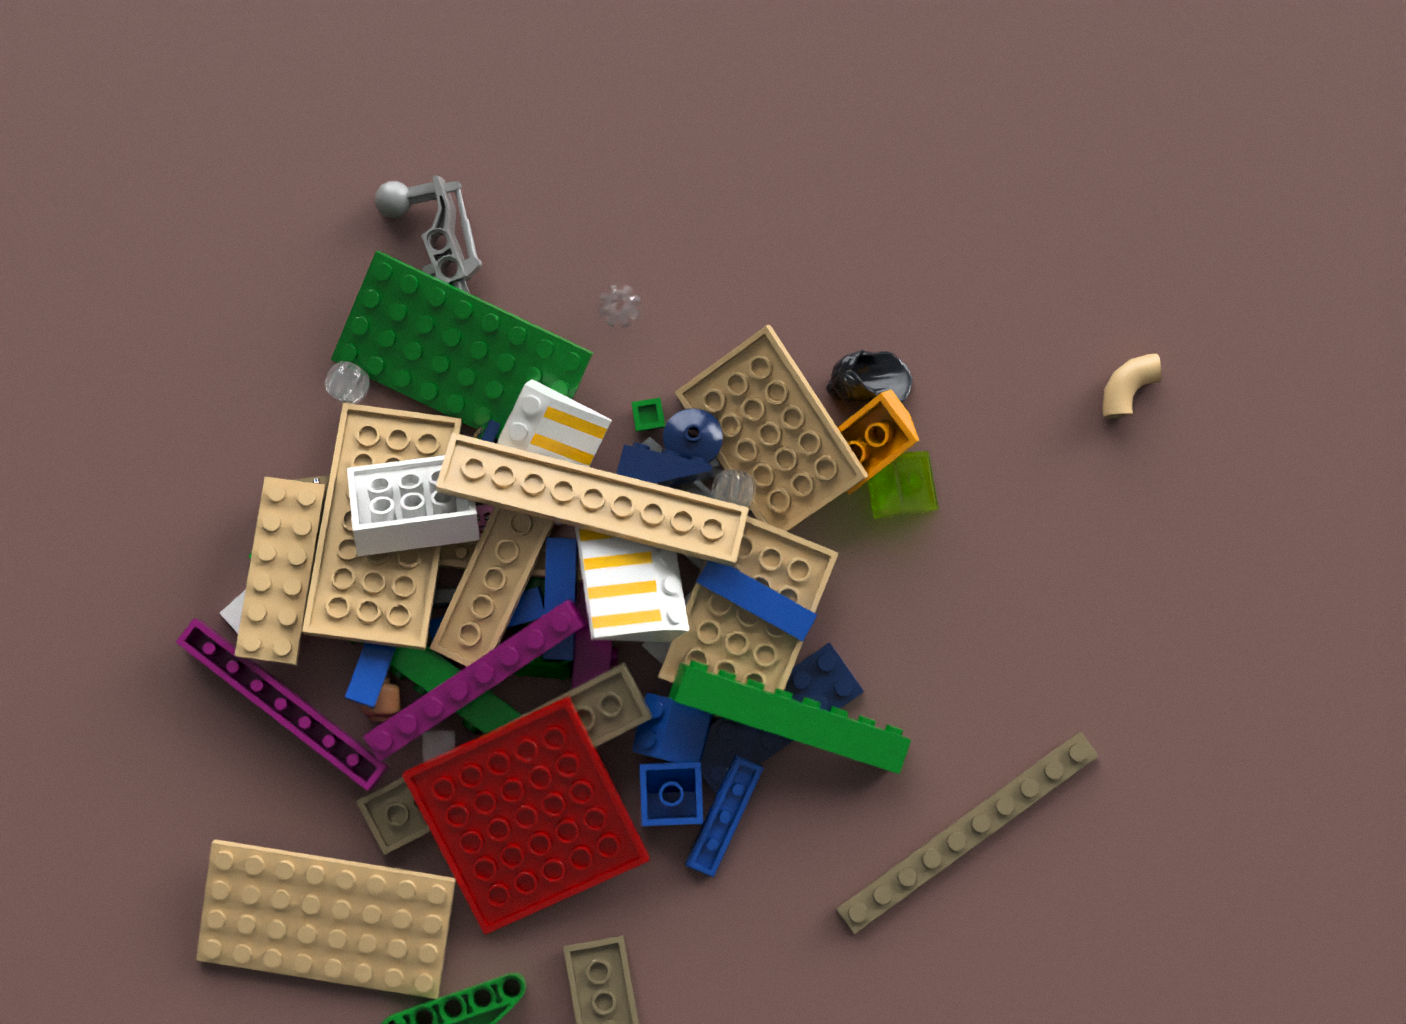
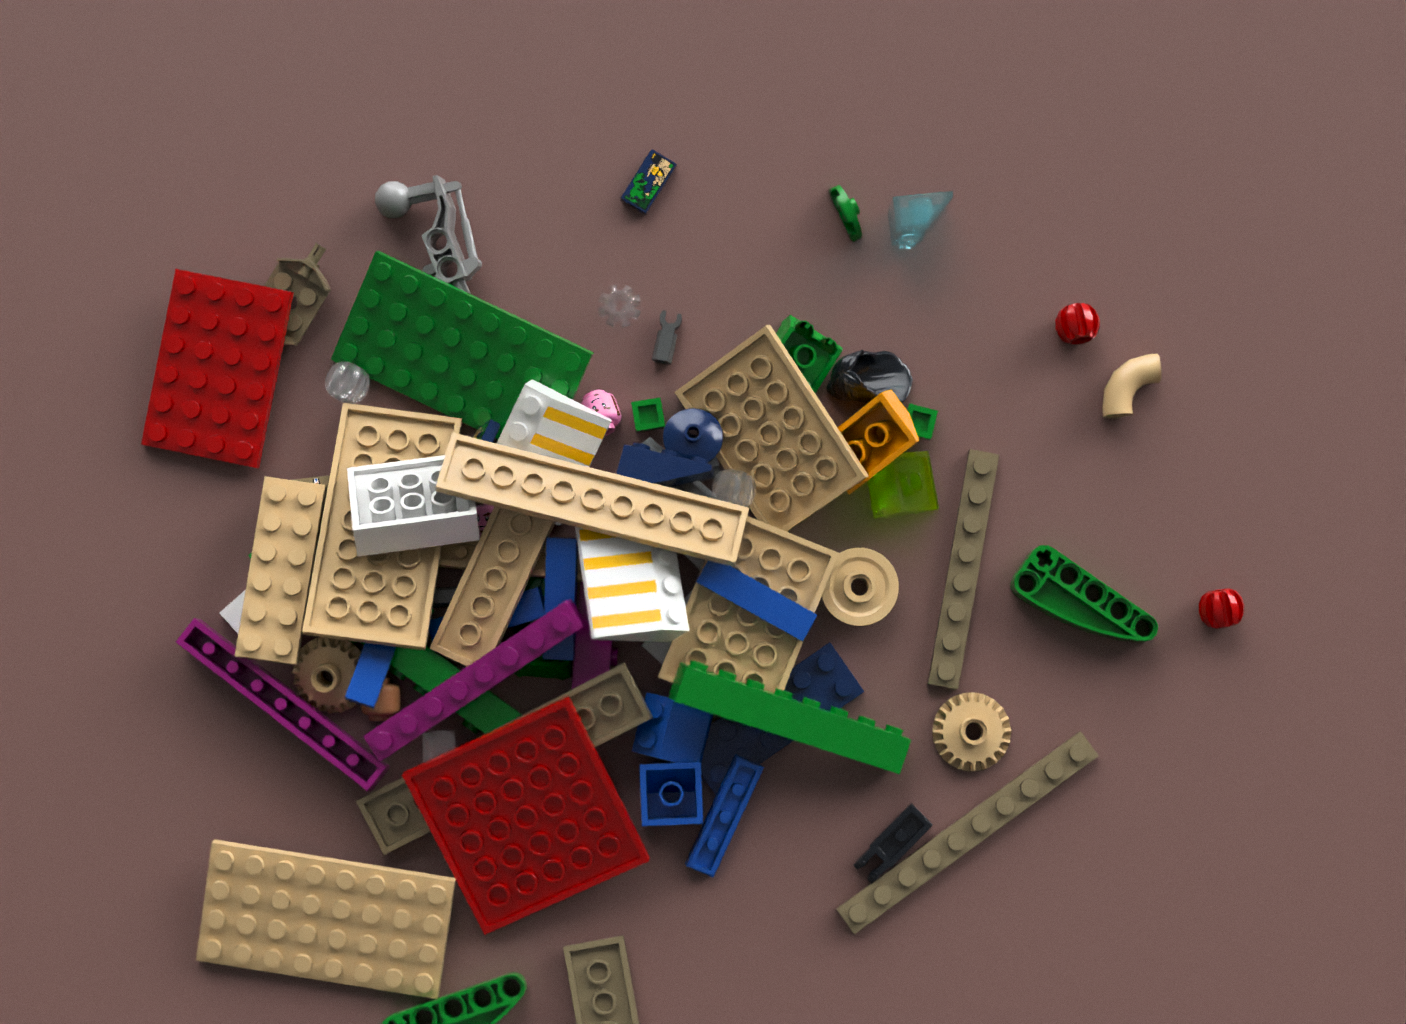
(217, 368): none -> red plate
(308, 287): none -> dark tan plate
(331, 655): none -> tan gear
(604, 404): none -> bright pink head
(648, 182): none -> tile
(666, 340): none -> dark grey bar
(809, 349): none -> green slope
(847, 211): none -> green plate
(880, 582): none -> tan gear
(895, 840): none -> black hinge
(915, 216): none -> clear light blue slope
(923, 420): none -> green plate
(950, 734): none -> tan gear
(963, 569): none -> dark tan plate
(1070, 603): none -> green beam
(1077, 323): none -> red piece
(1221, 608): none -> red piece

